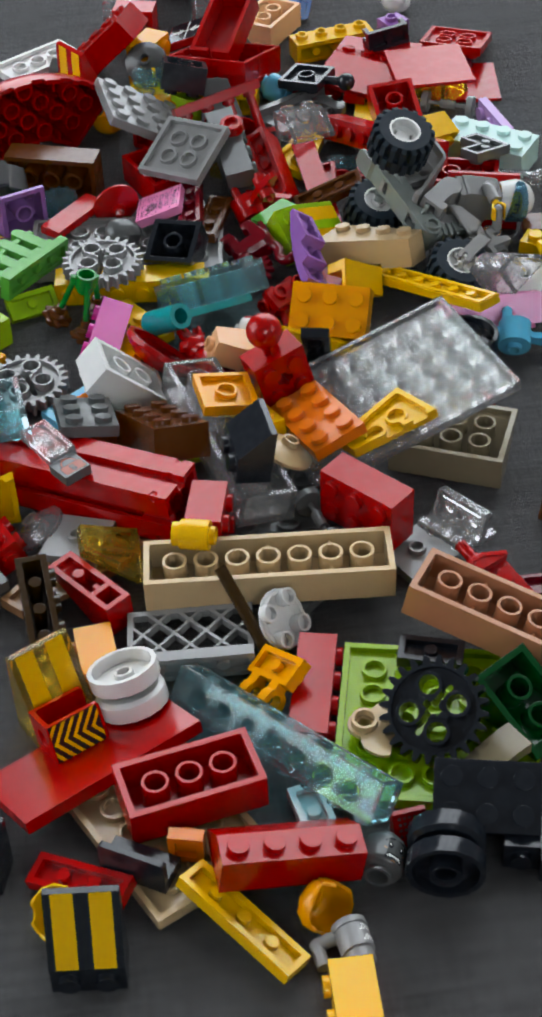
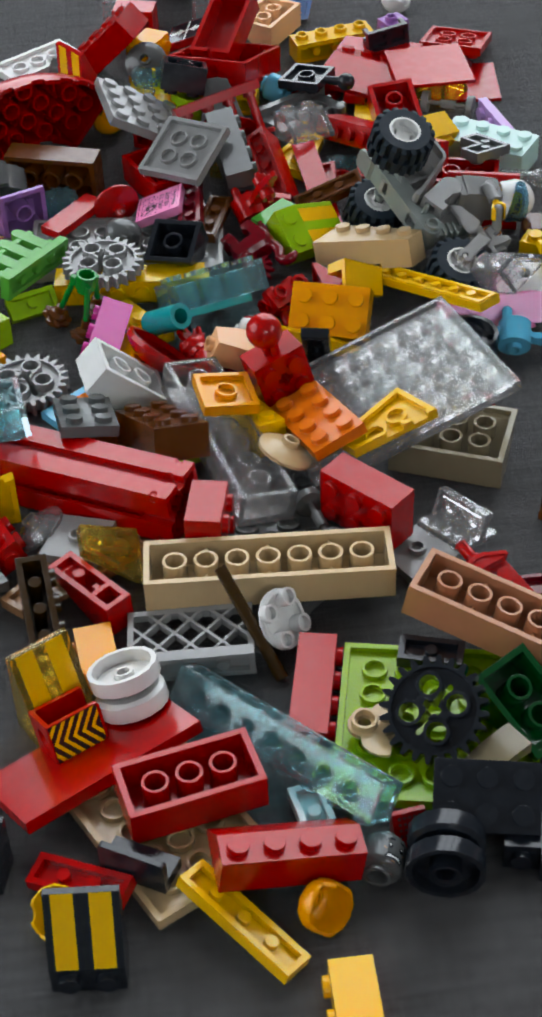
(47, 441): clear plate -> none
(70, 469): dark grey tile -> none
(187, 843): orange plate -> none
(193, 534): yellow brick -> none
(234, 123): red tile -> none
(250, 444): black slope -> none
(280, 670): light orange plate -> none
(306, 247): medium lavender slope -> none
(349, 935): light grey piece -> none

